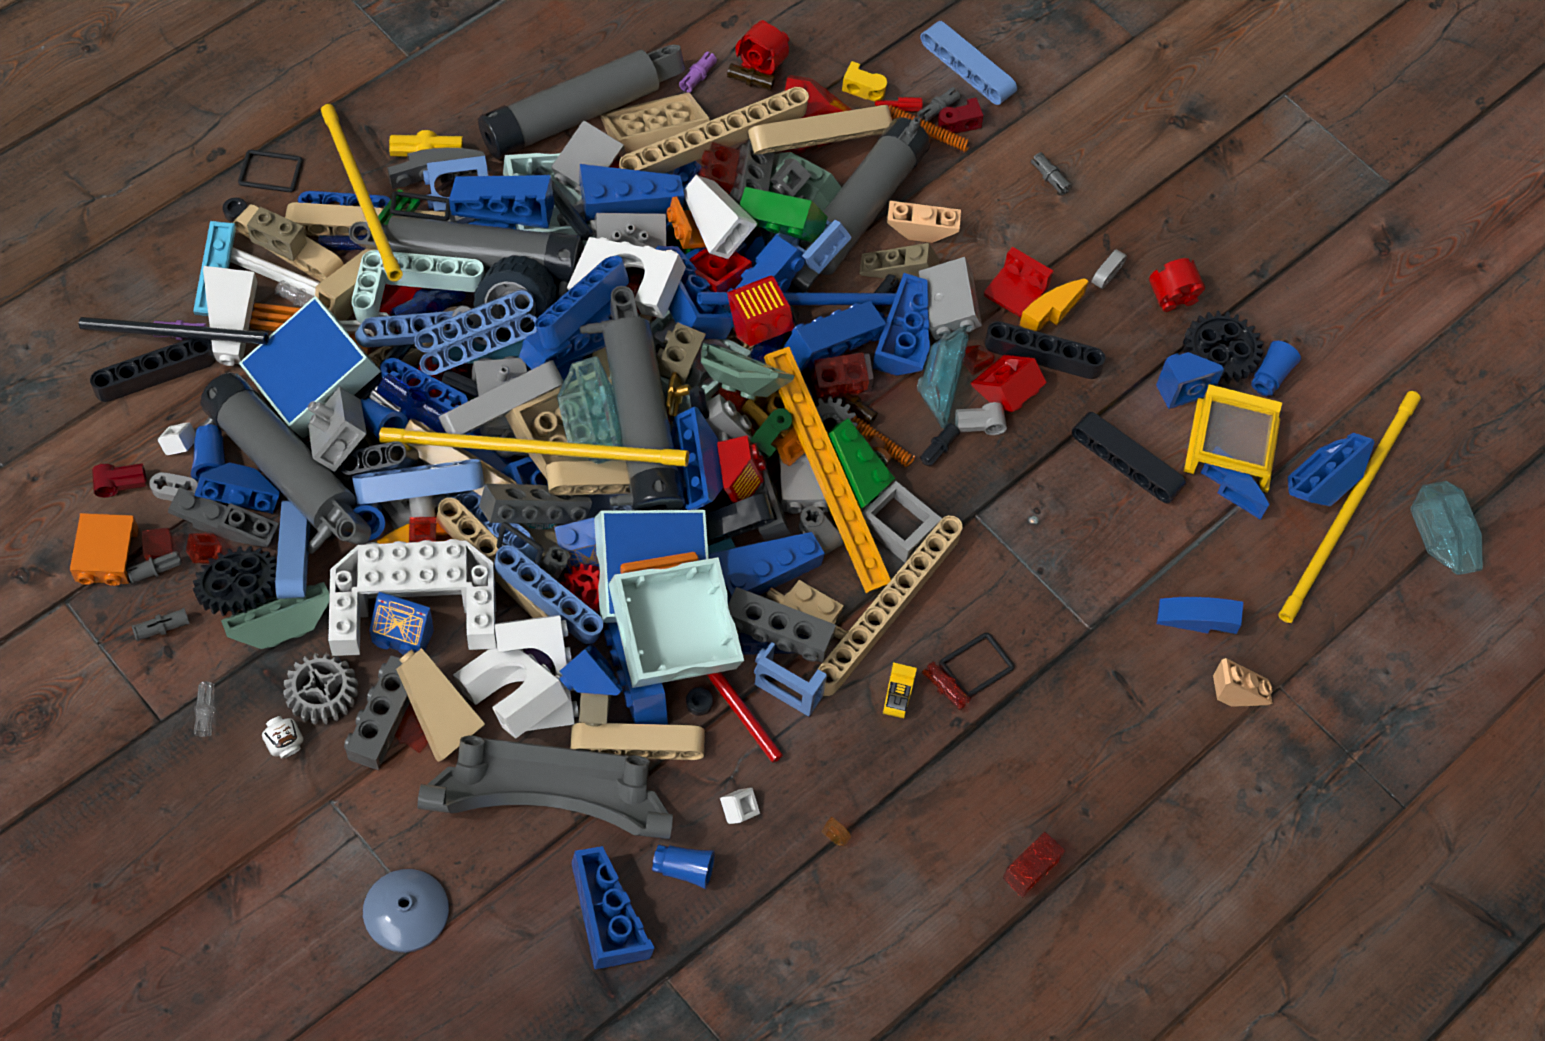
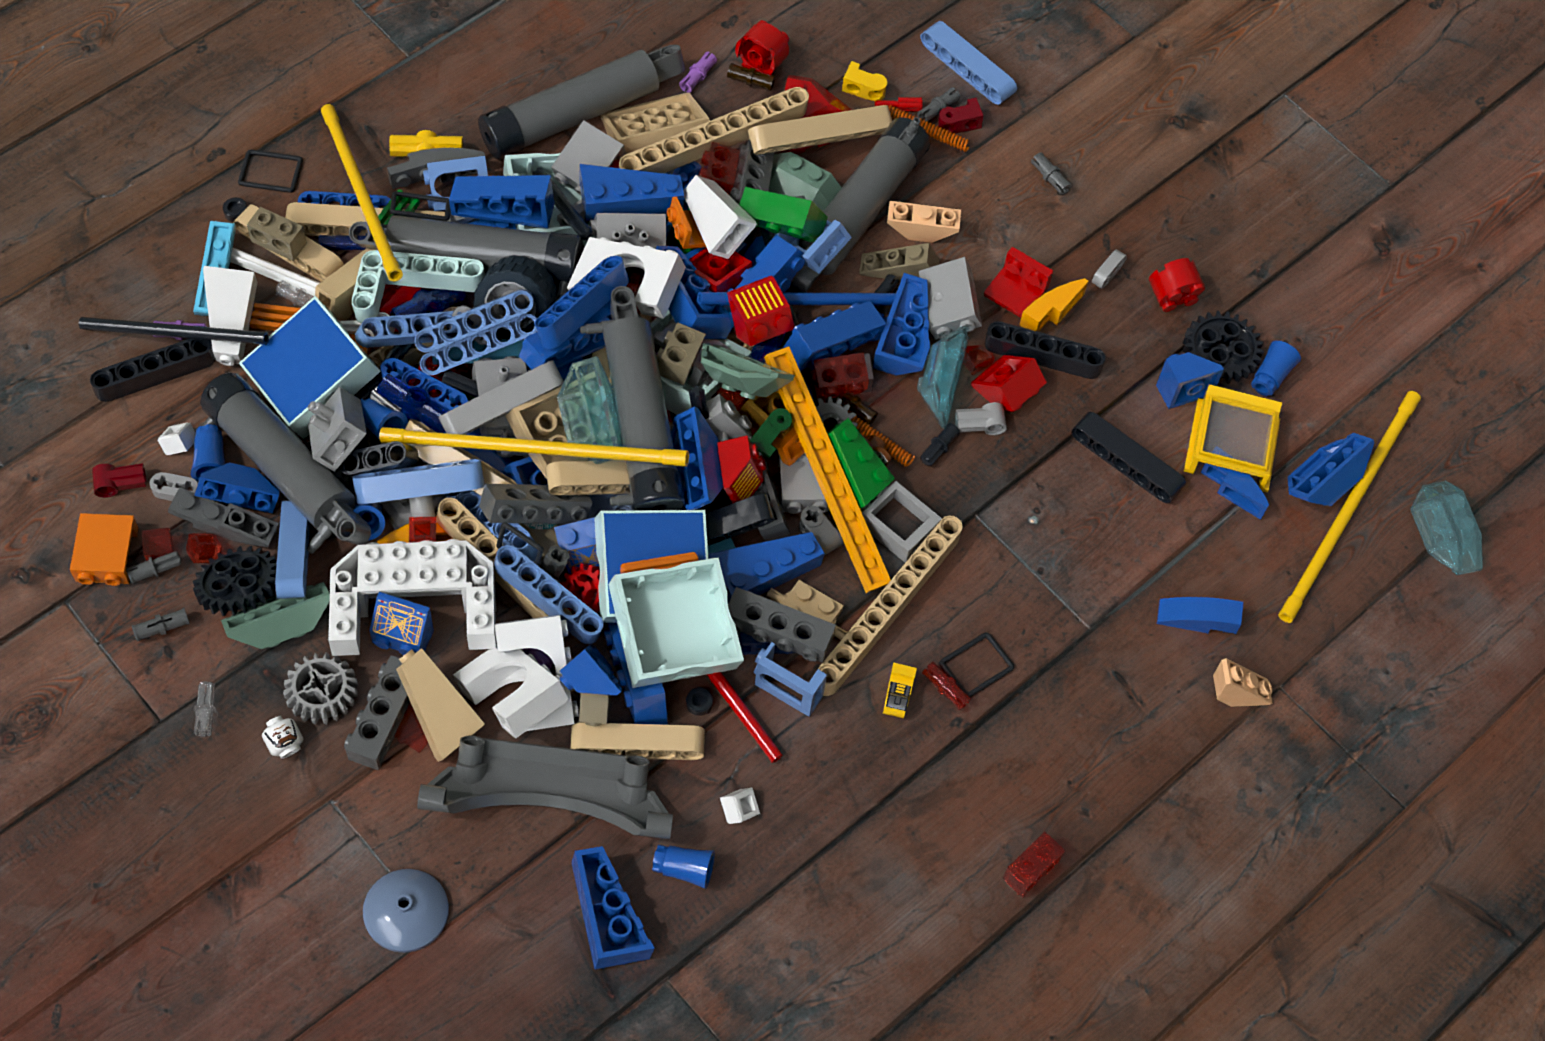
(675, 393): pearl gold piece -> none
(797, 177): flat silver brick -> none
(836, 832): clear orange tile -> none

